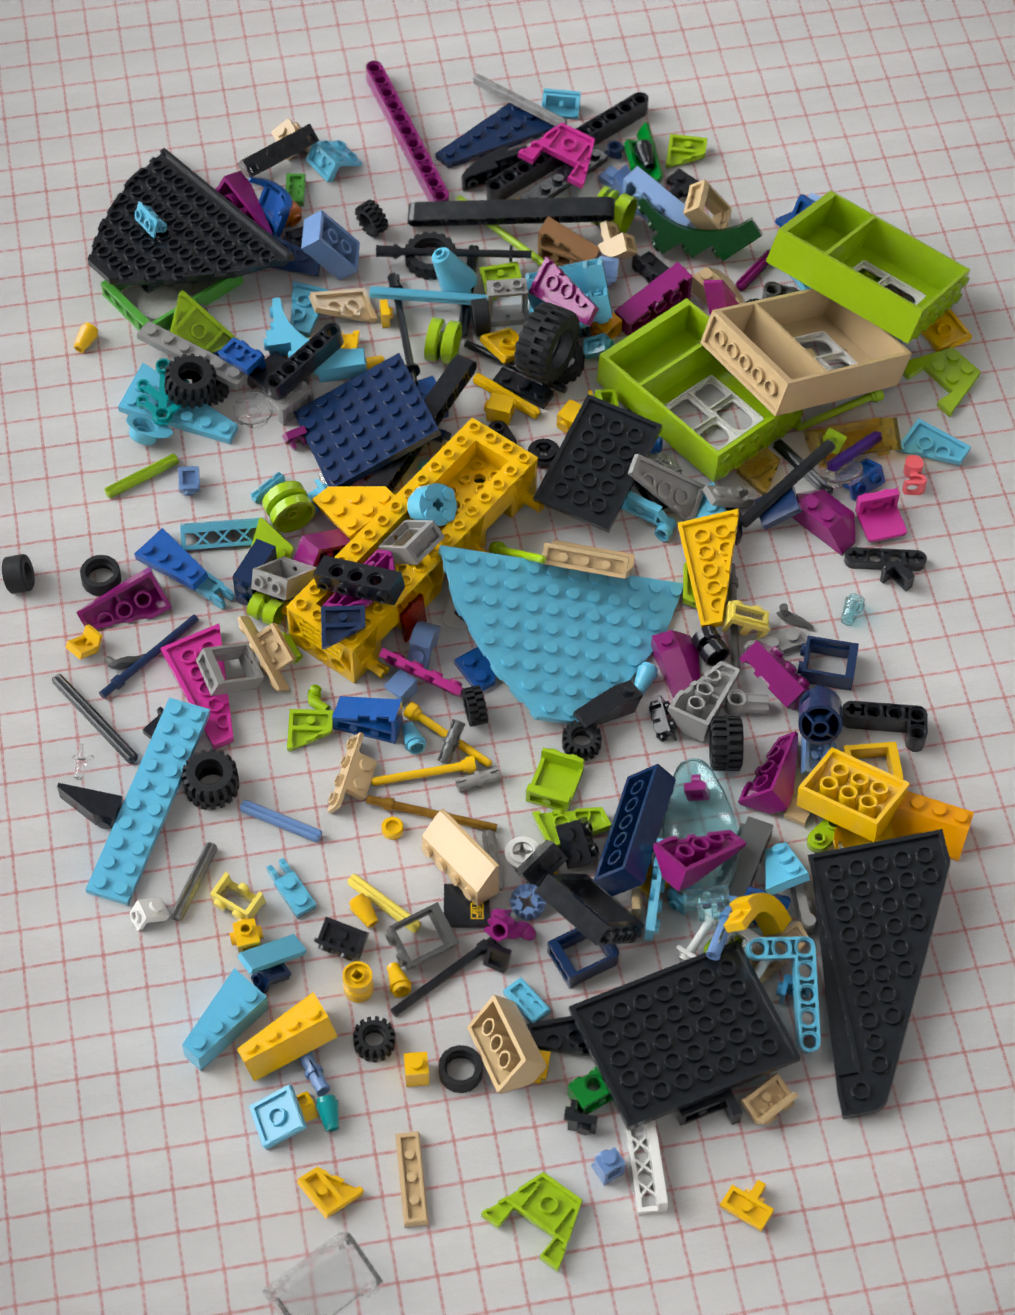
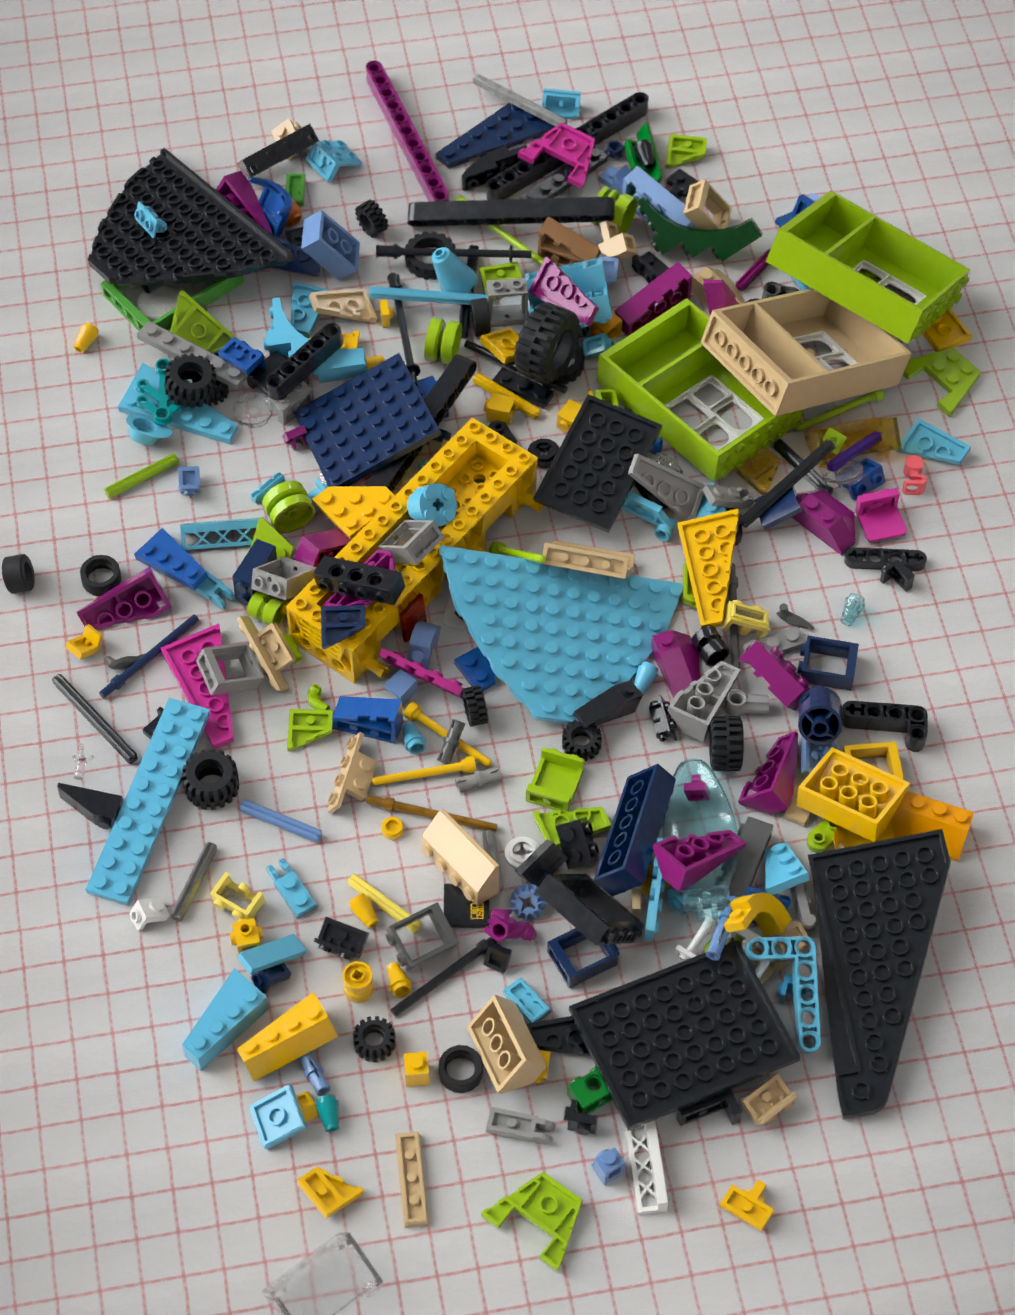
(519, 1126): none -> light grey hinge

